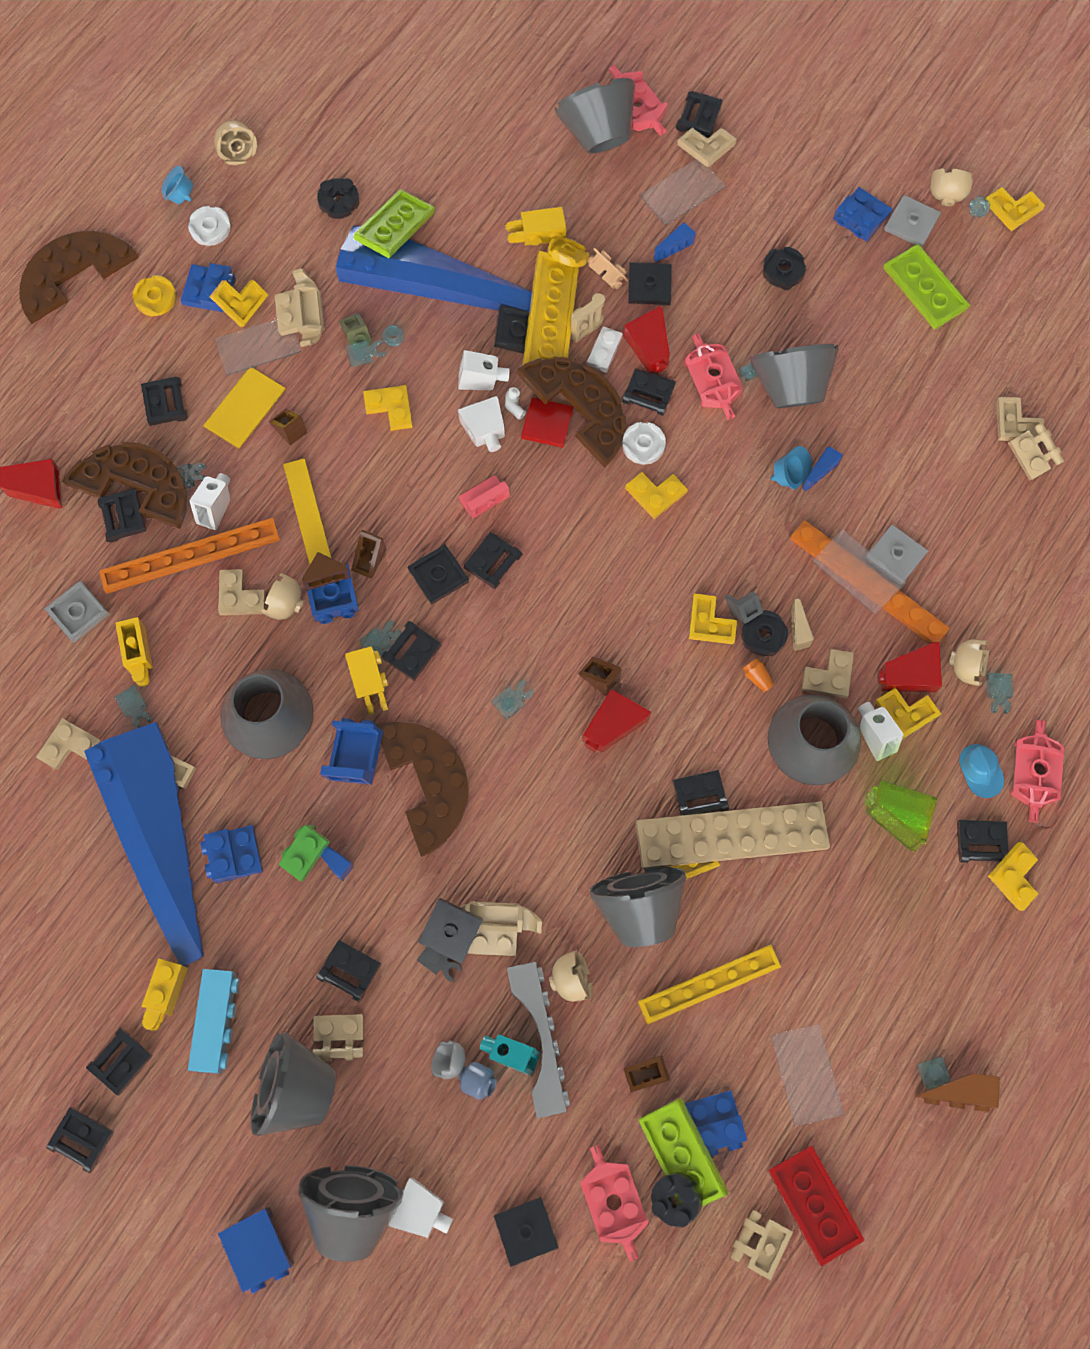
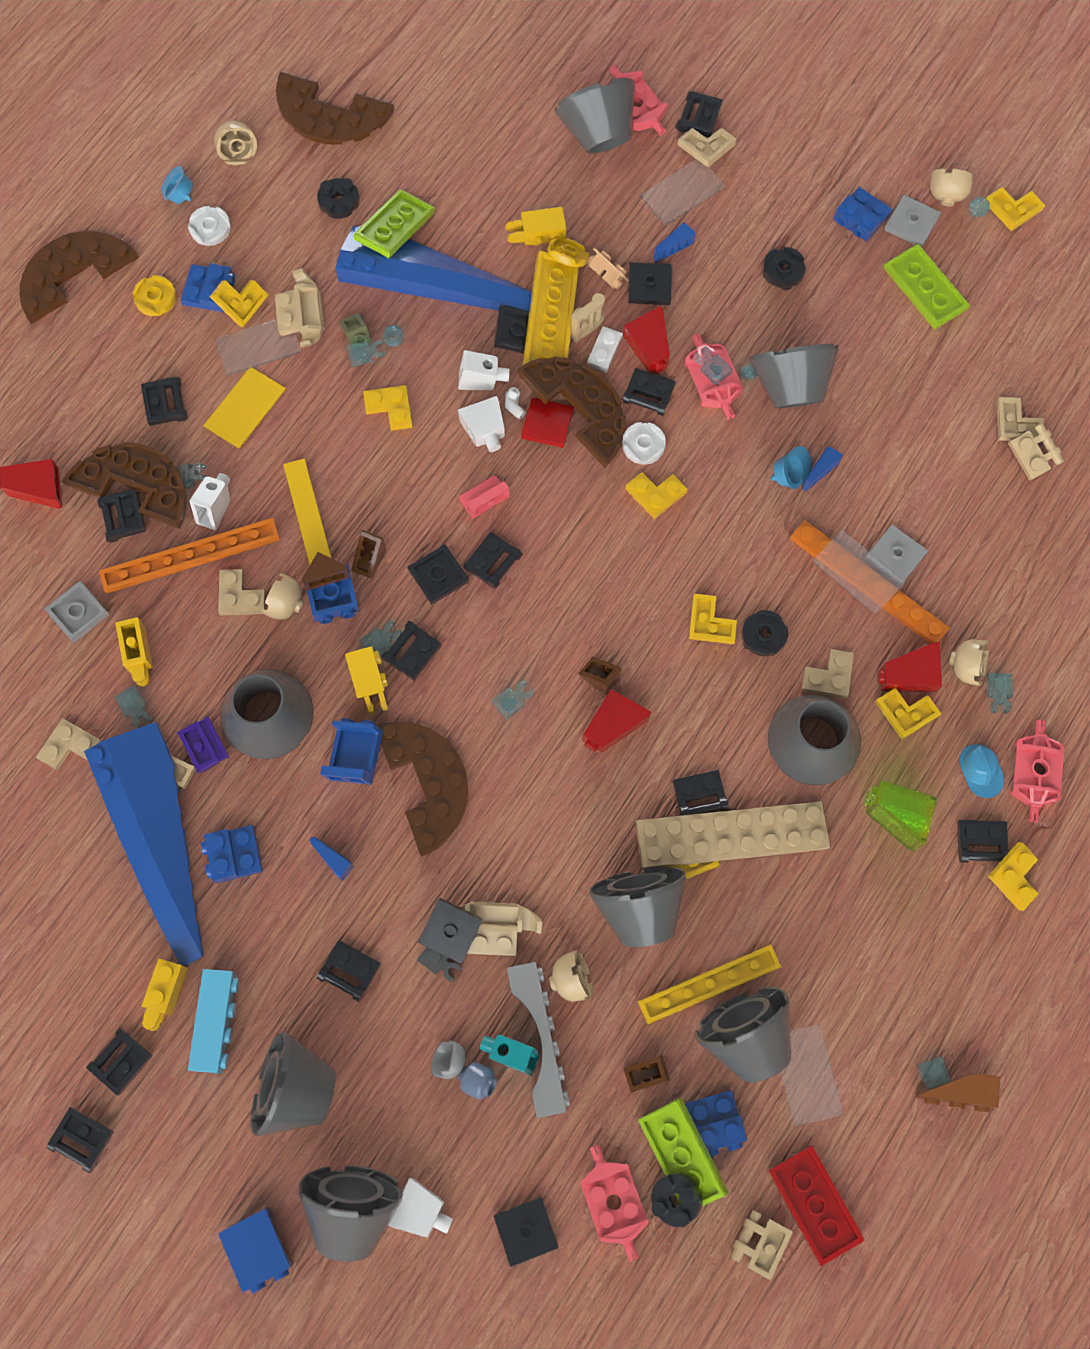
(203, 744): none -> dark purple plate
(289, 426): reddish brown slope -> none
(303, 852): bright green bracket -> none
(324, 121): none -> reddish brown plate
(338, 1028): tan plate -> none
(713, 368): none -> clear light blue plate
(746, 607): dark grey panel -> none
(750, 1034): none -> dark grey cone
(758, 674): orange cone -> none
(801, 630): tan slope -> none
(879, 731): white torso -> none

